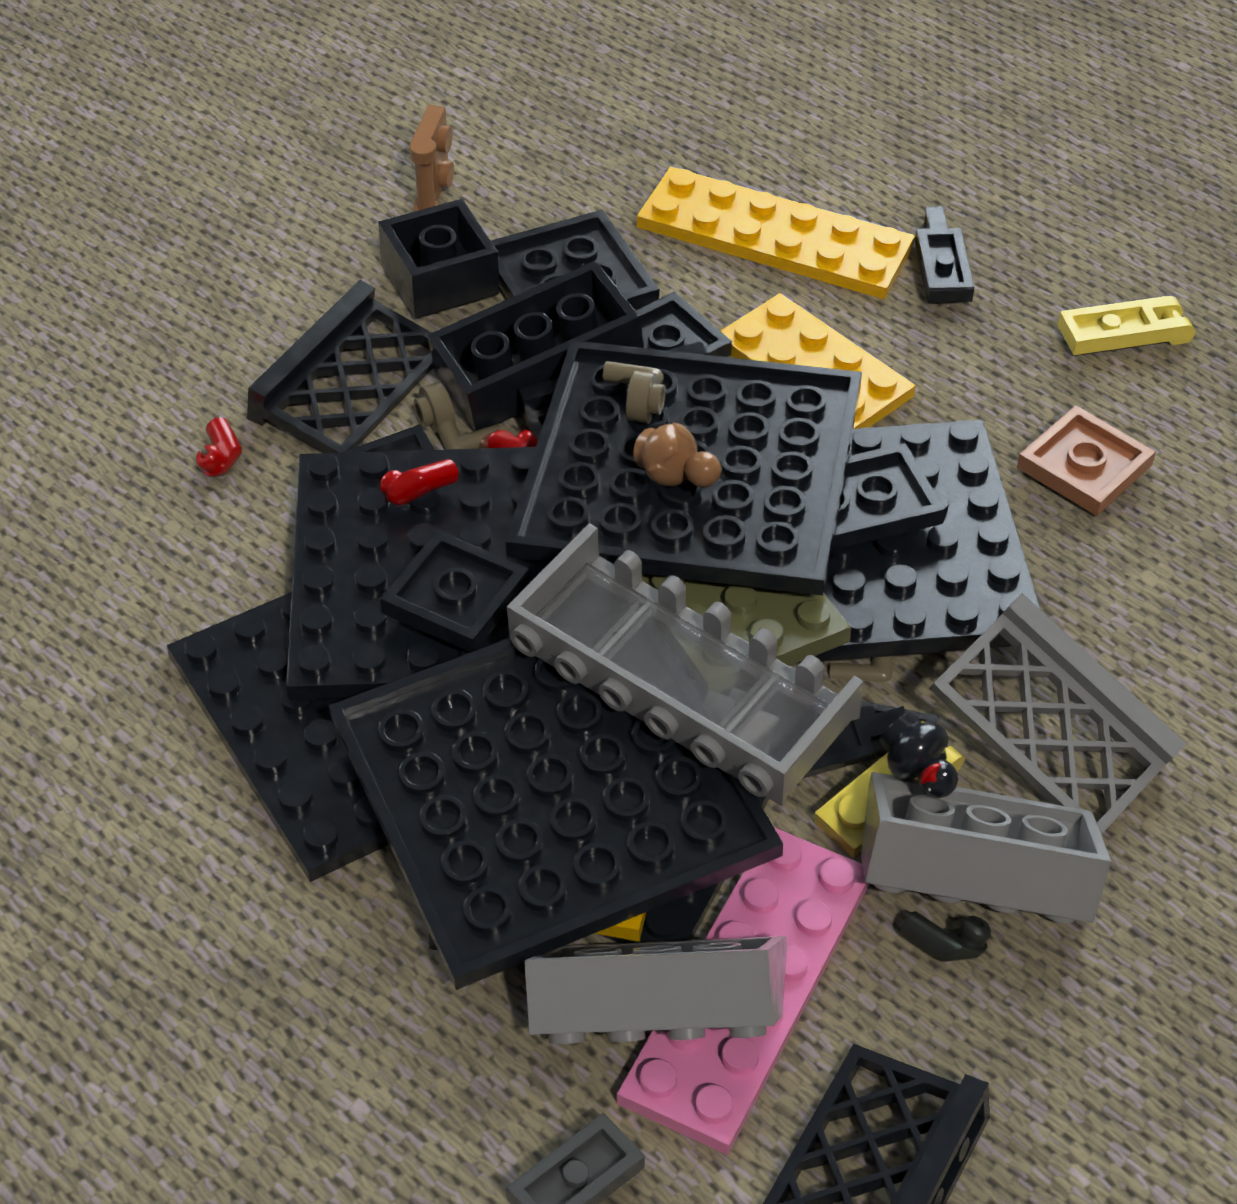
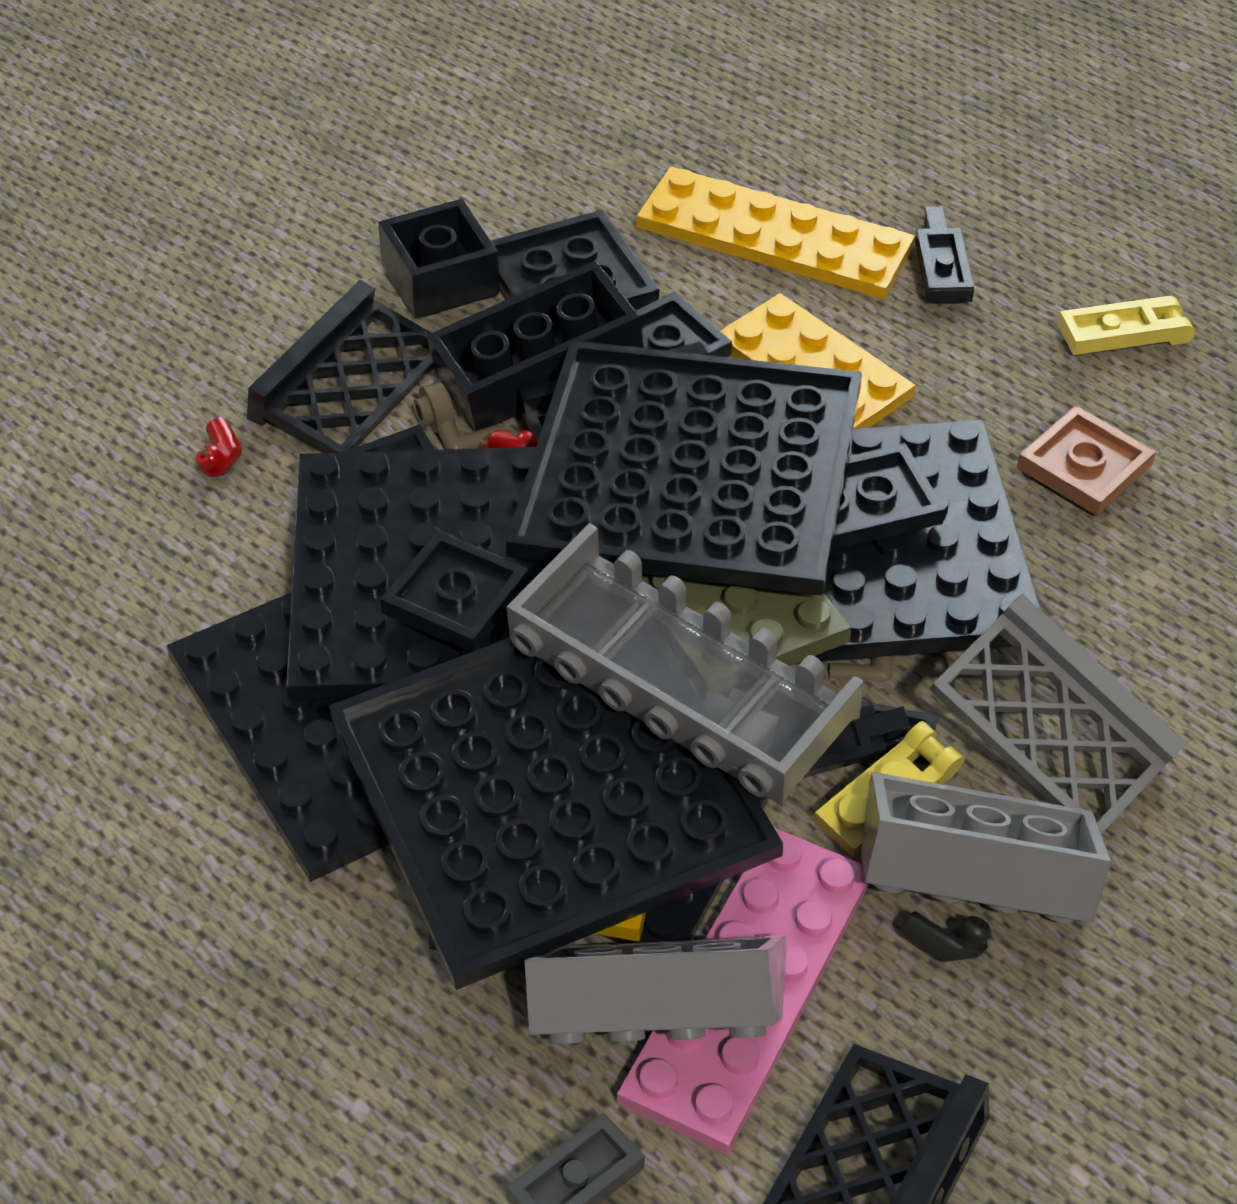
(408, 486): red arm -> none
(430, 154): medium nougat plate -> none
(645, 389): dark tan plate -> none
(672, 457): medium nougat animal -> none
(920, 752): black animal -> none

